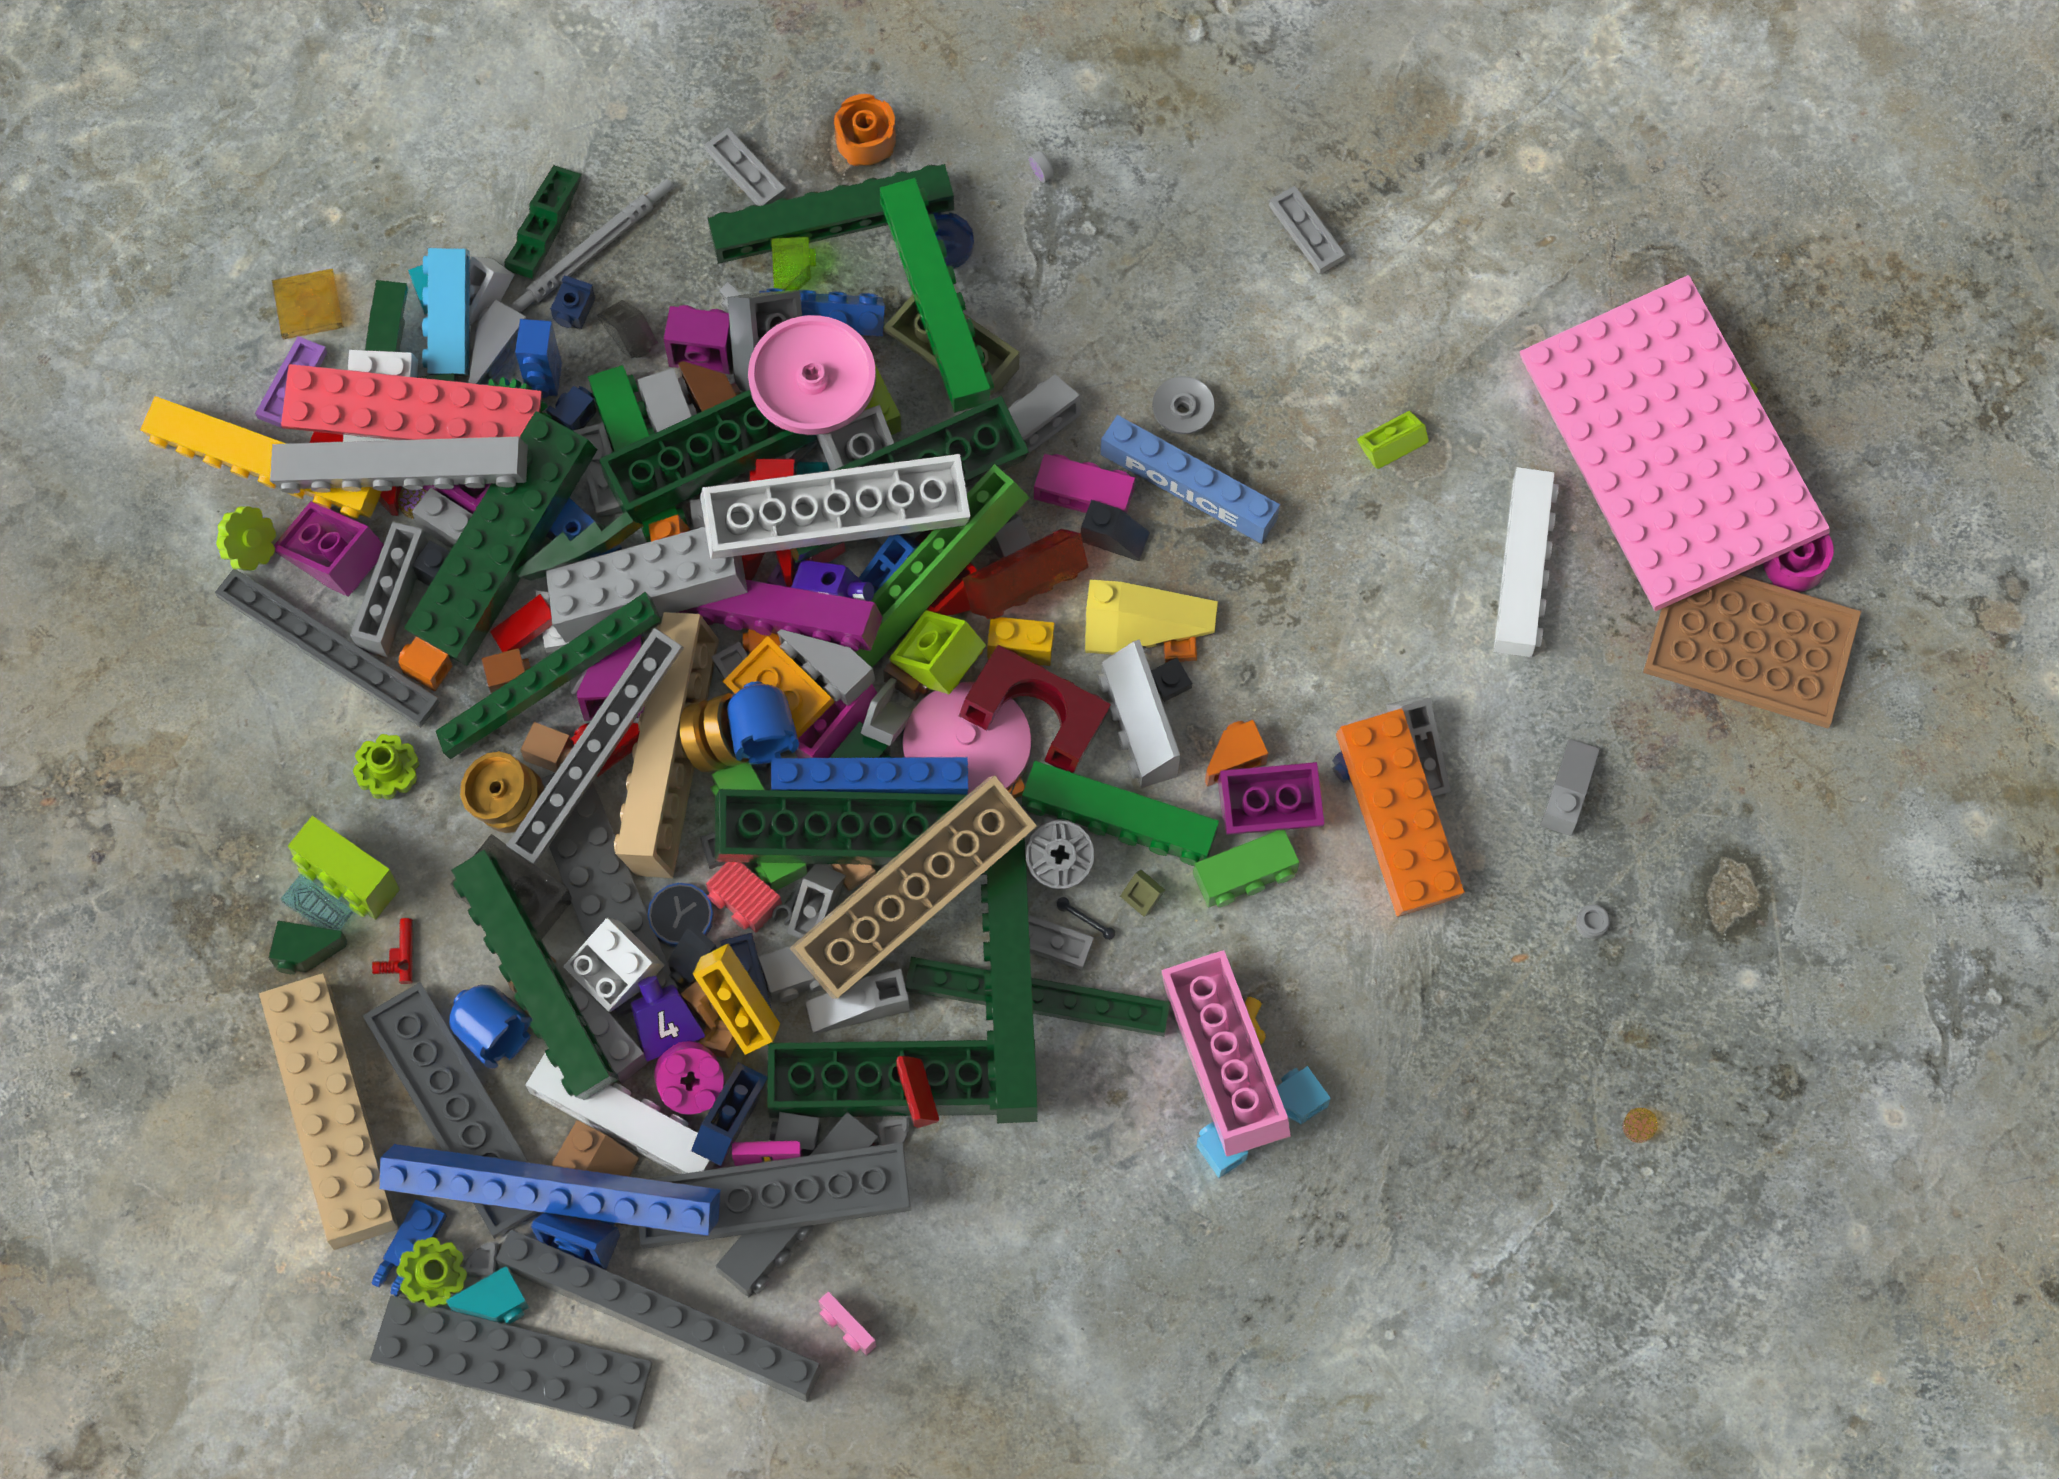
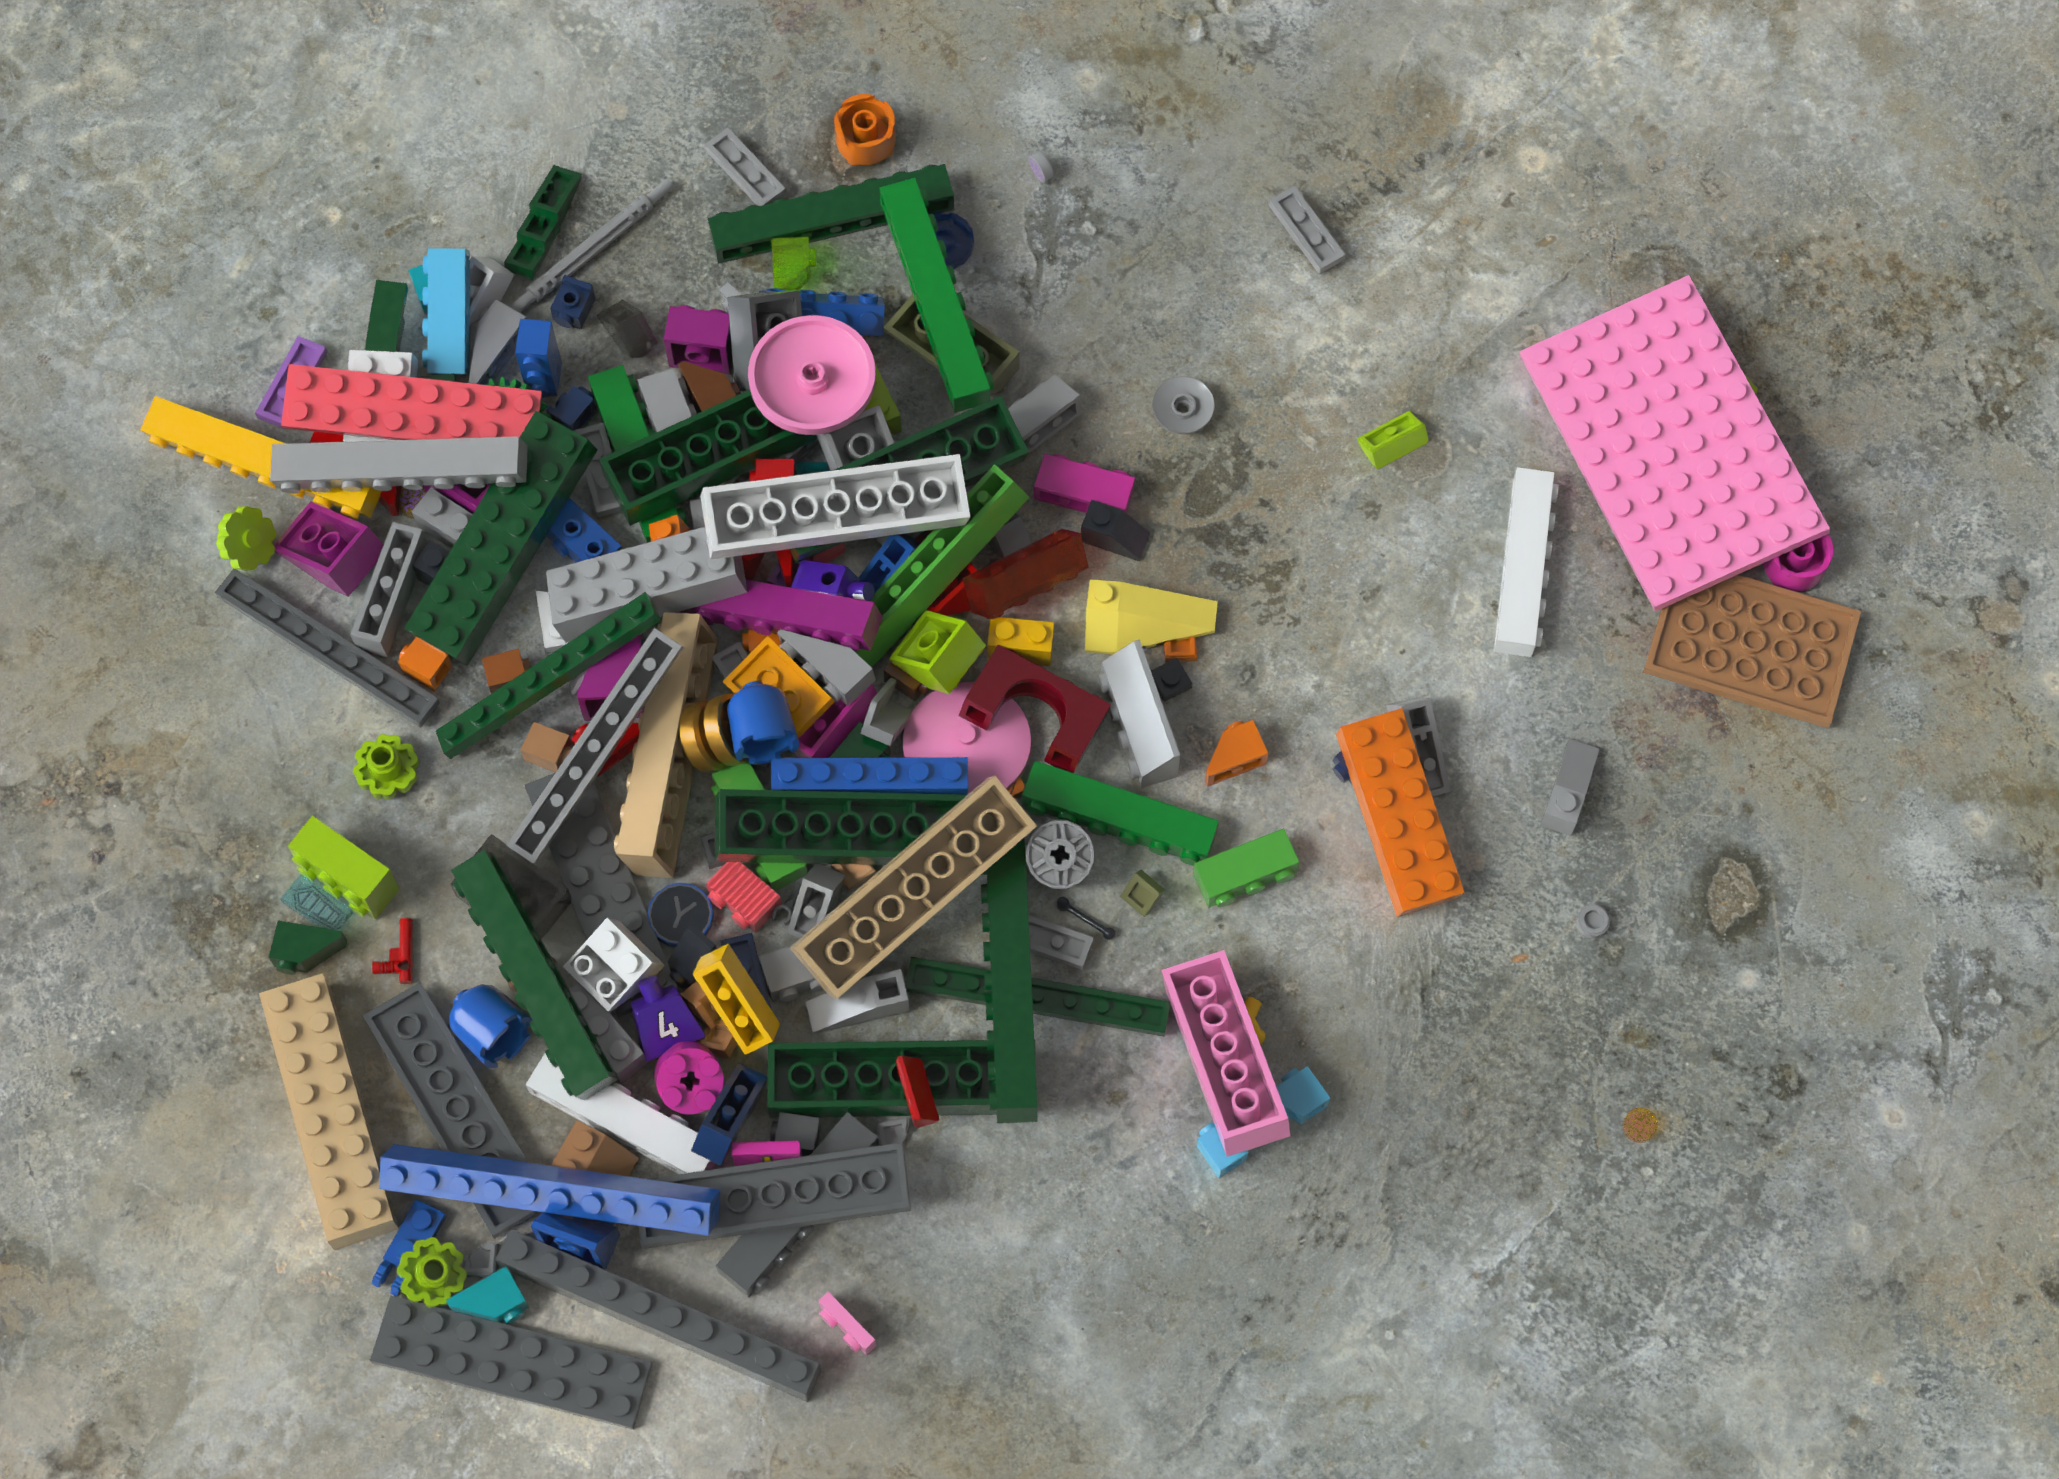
(307, 304): clear yellow plate -> none
(500, 790): pearl gold wheel -> none
(523, 625): red tile -> none
(588, 544): dark green slope -> none
(1189, 479): medium blue brick -> none
(1271, 798): magenta slope -> none

